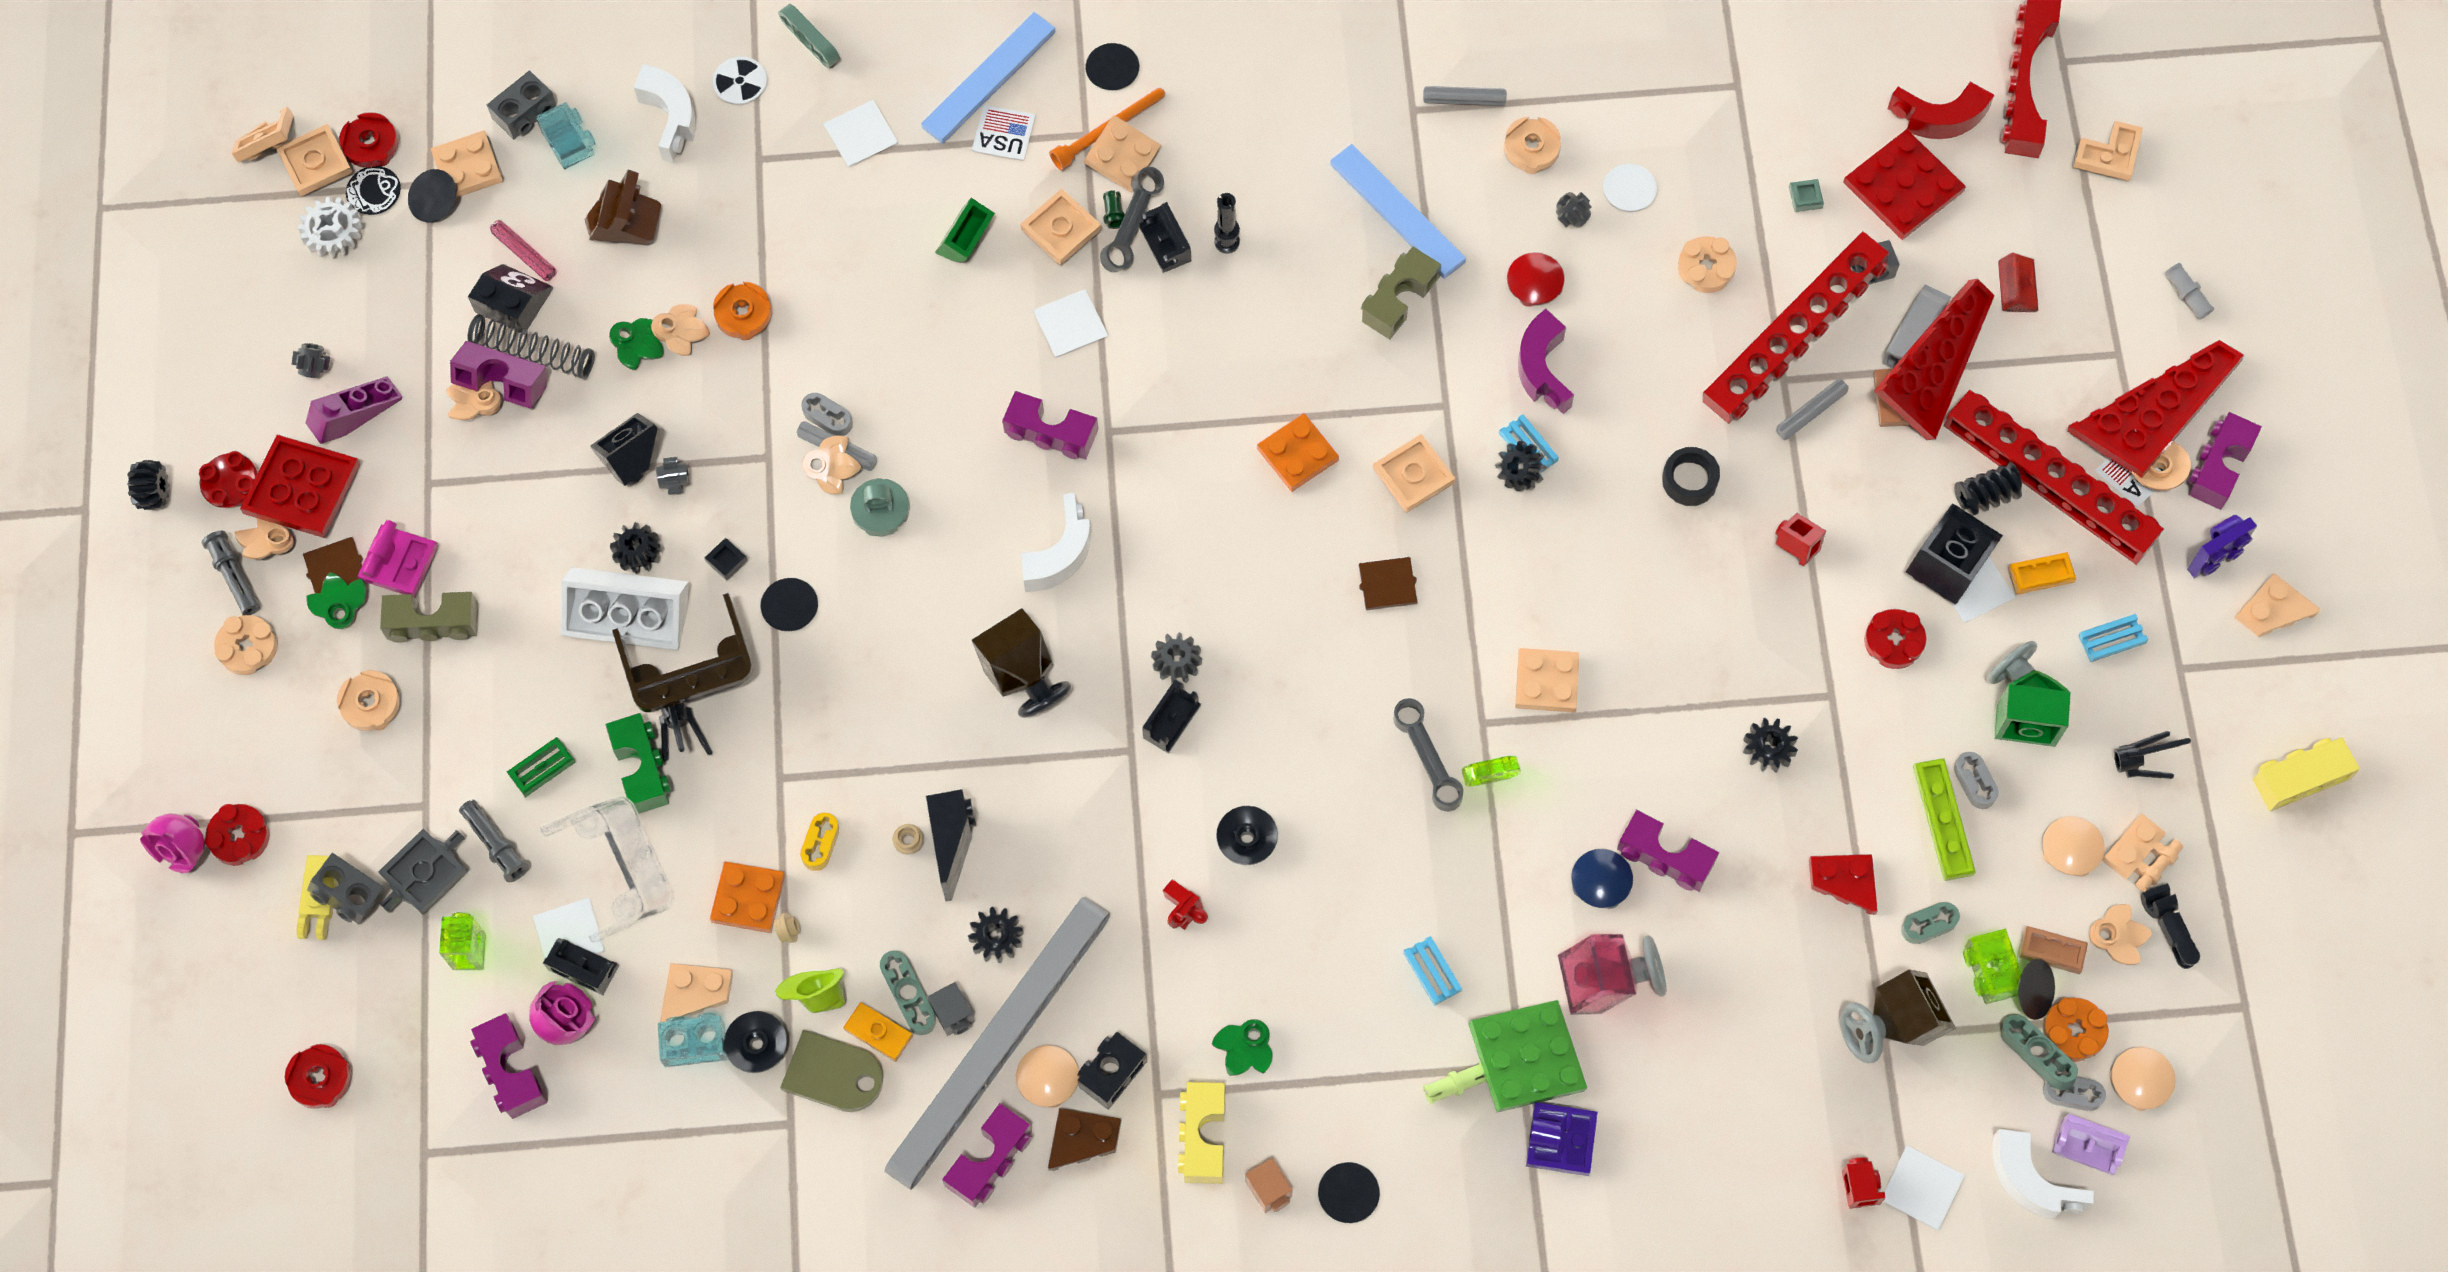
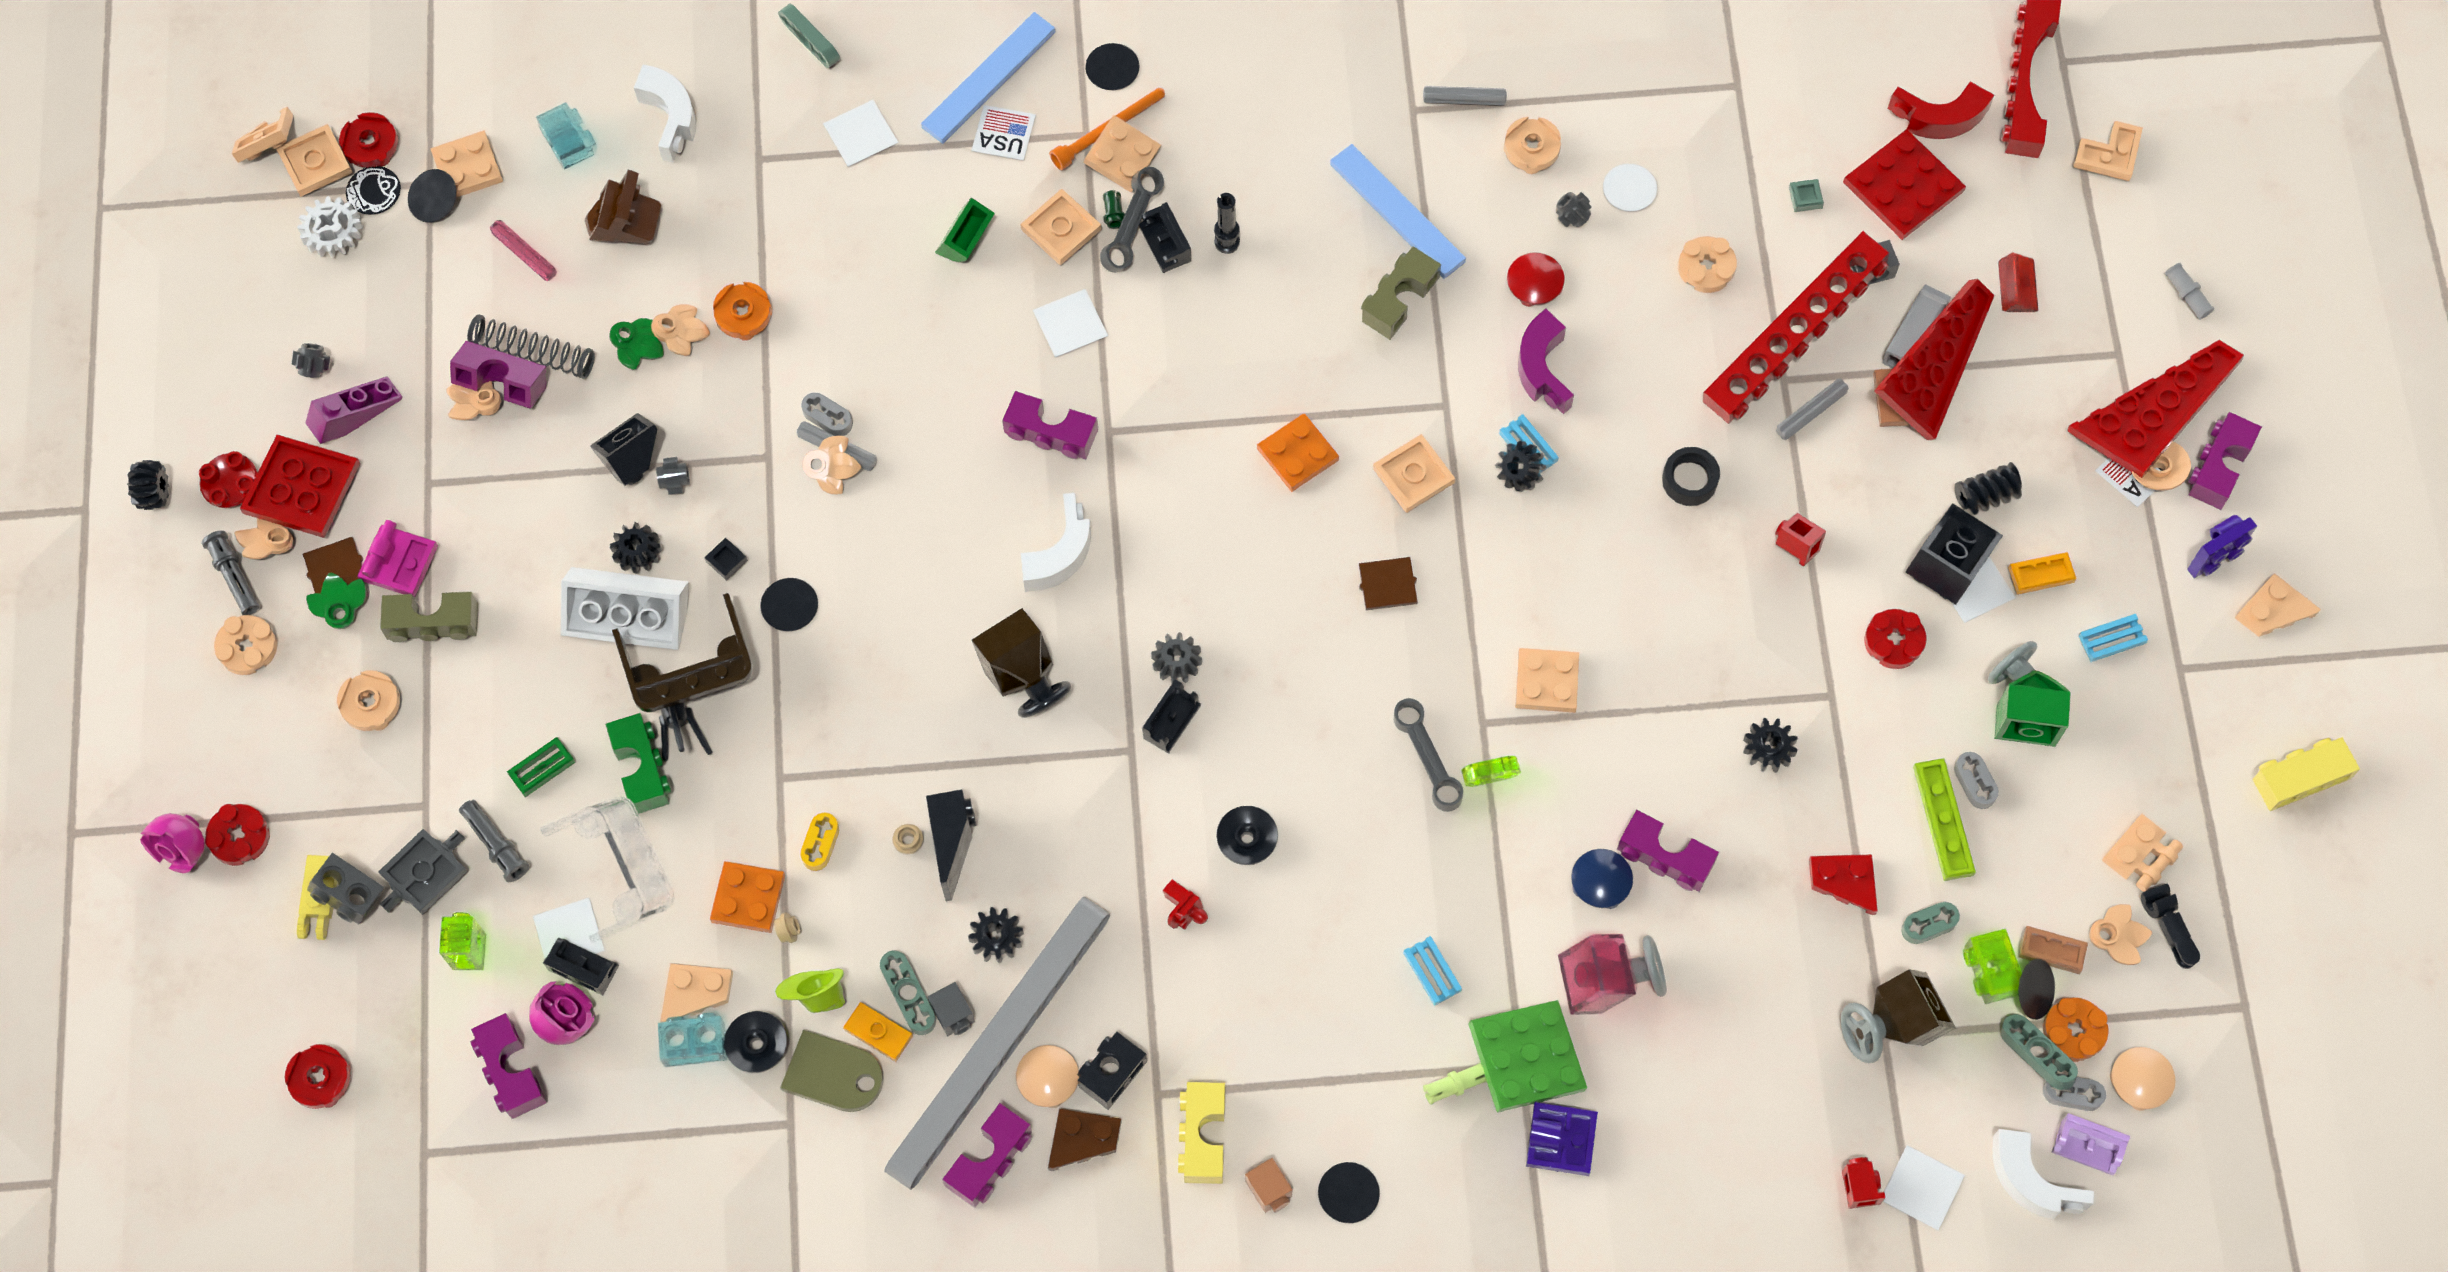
(509, 296): black slope -> none
(517, 101): dark grey brick -> none
(739, 80): white sticker -> none
(879, 507): sand green tile -> none
(1242, 1051): green plate -> none
(2055, 490): red brick -> none
(2073, 846): light nougat dish -> none
(2131, 756): black plant -> none

